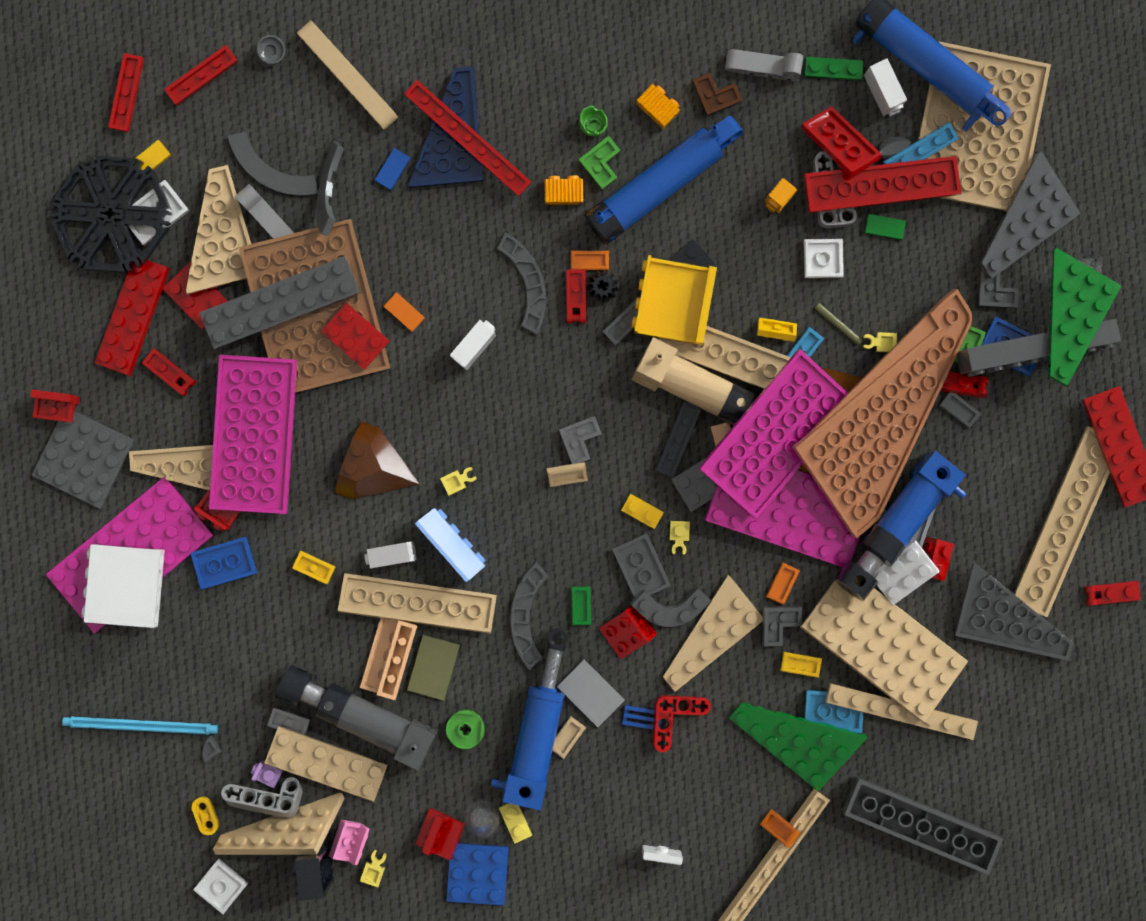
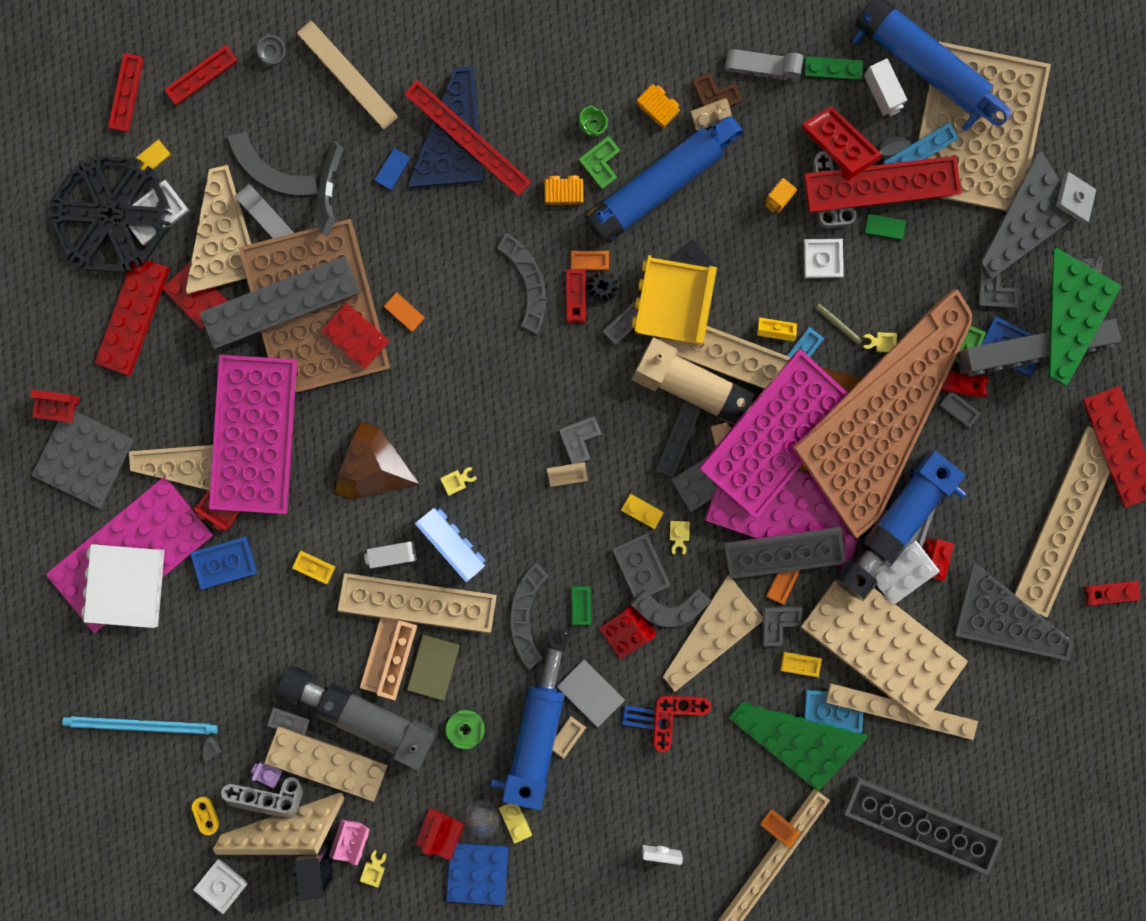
(168, 371): red plate -> none
(474, 344): white brick -> none
(711, 114): none -> tan hinge
(785, 553): none -> dark grey plate
(1076, 197): none -> light grey plate

